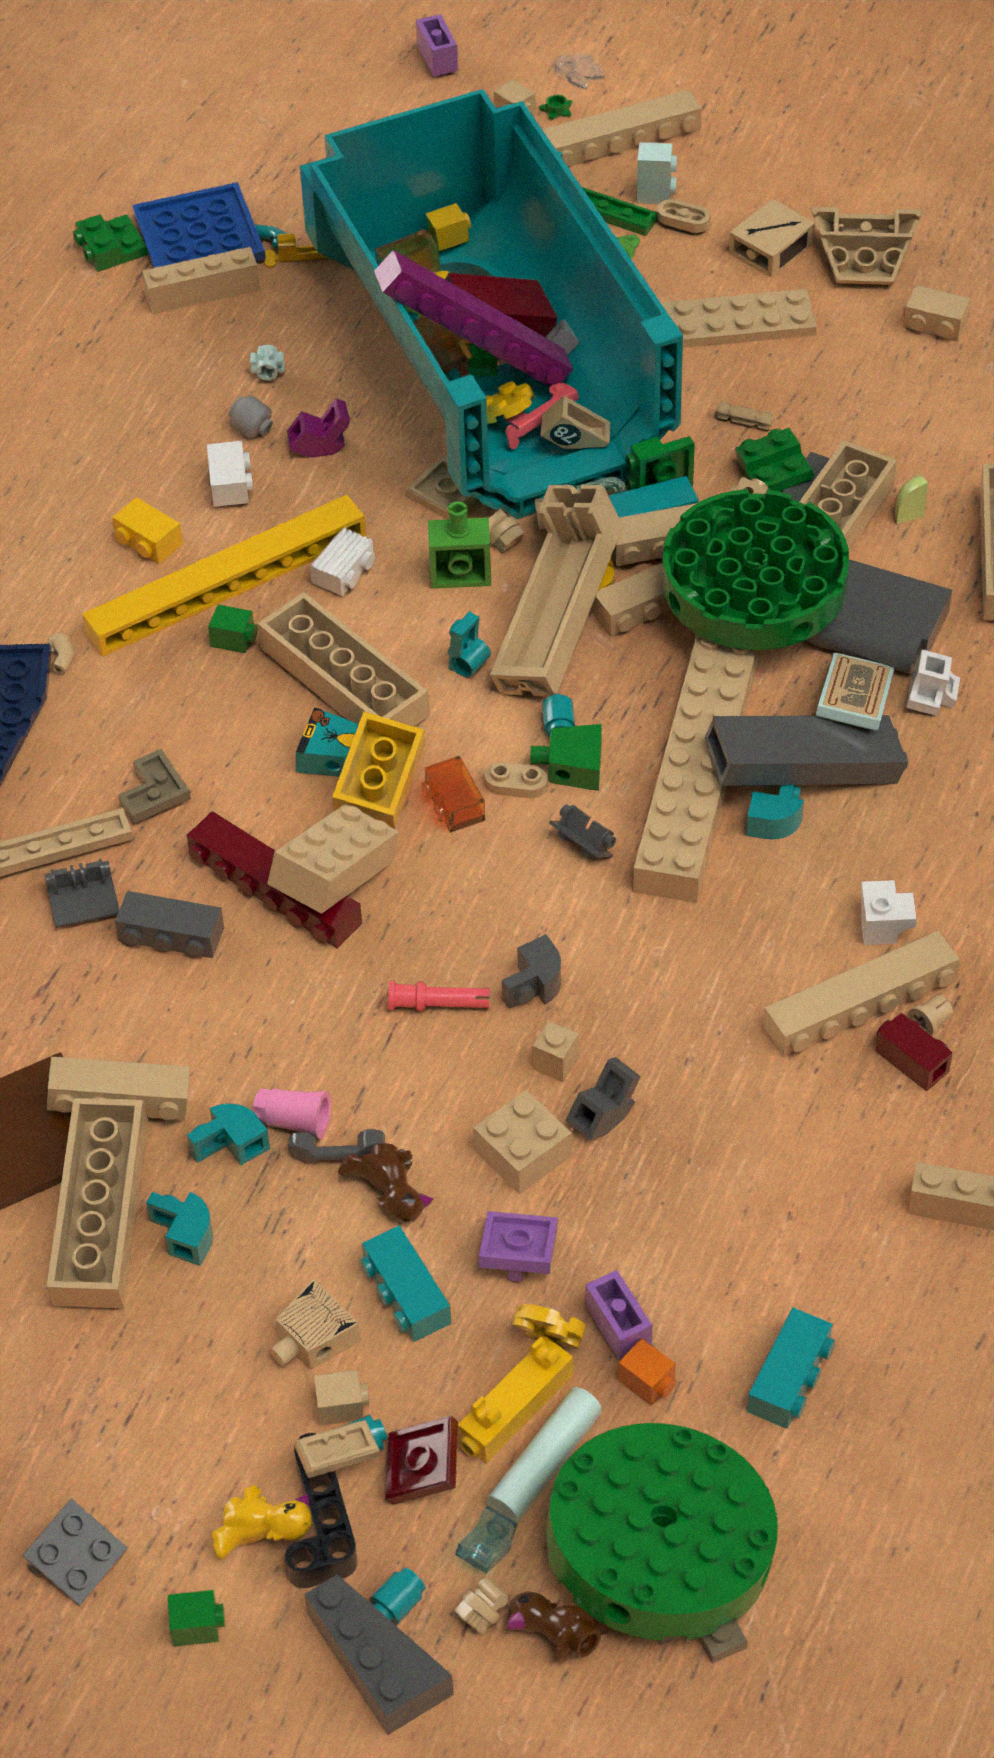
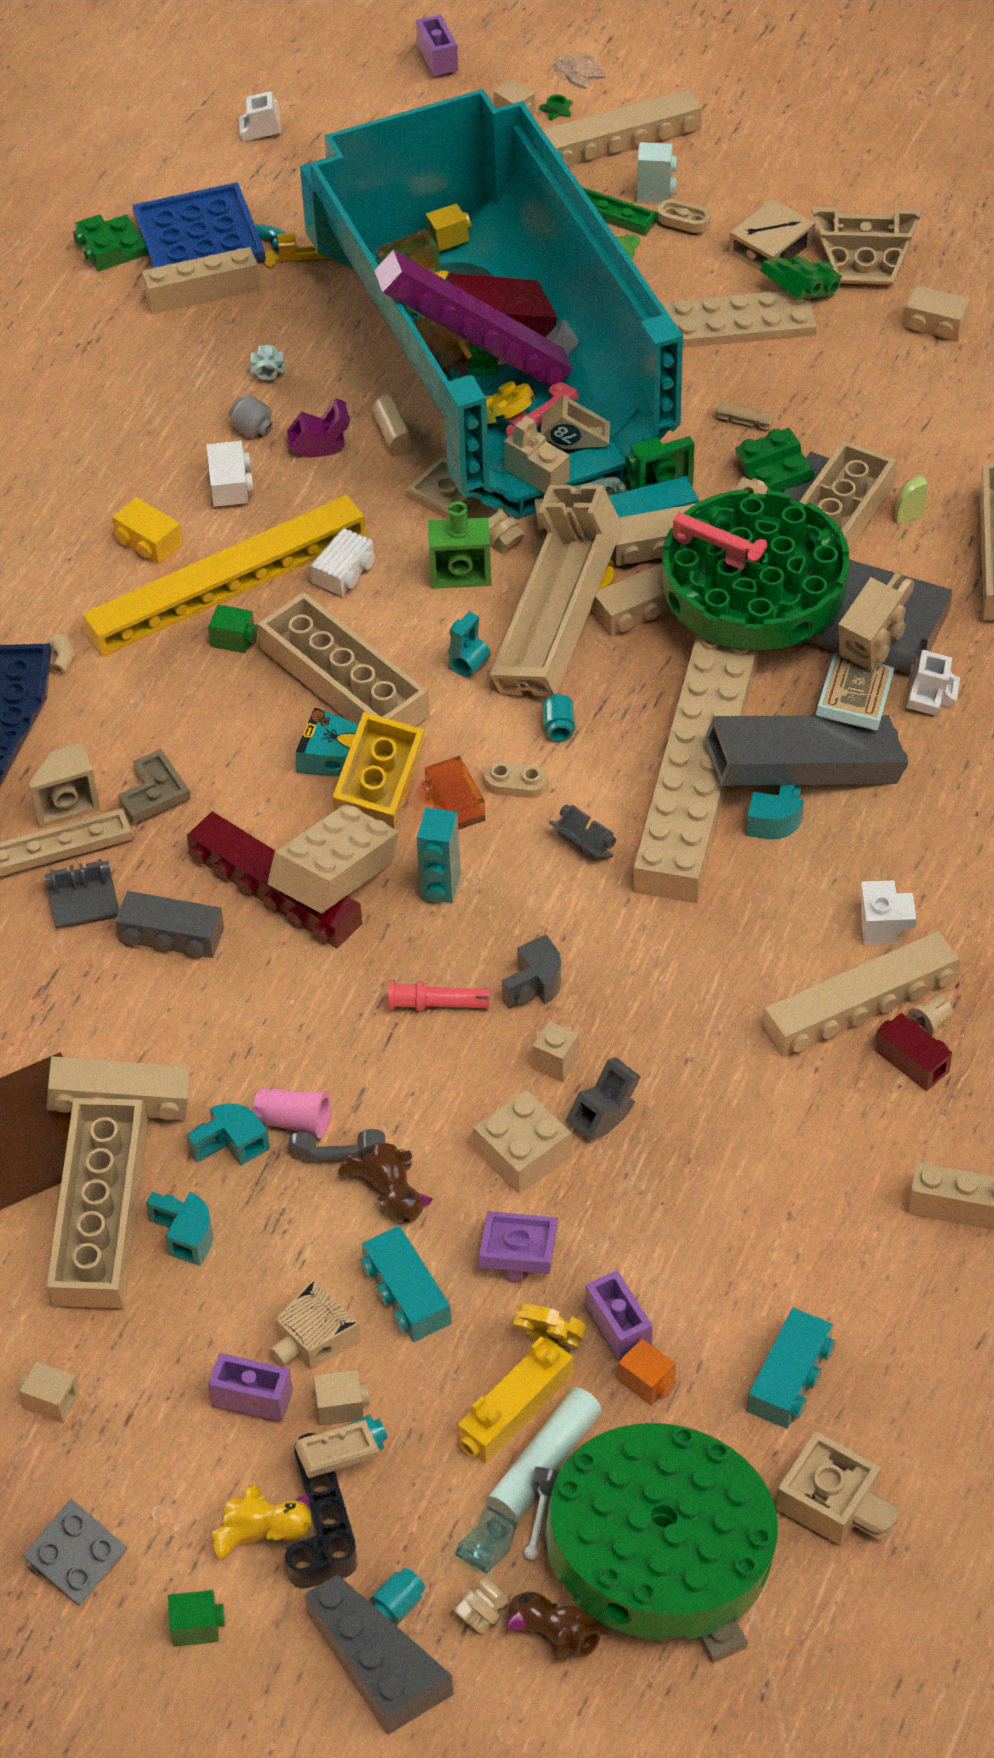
(49, 1391): none -> tan brick
(64, 786): none -> tan slope
(250, 1387): none -> medium lavender brick
(261, 117): none -> white brick
(392, 425): none -> tan brick
(421, 1460): dark red tile -> none
(438, 855): none -> teal brick
(534, 459): none -> tan hinge
(543, 1483): none -> hinge
(572, 756): green torso -> none
(736, 548): none -> coral piece
(802, 277): none -> green plate
(848, 1484): none -> tan brick
(874, 621): none -> tan brick

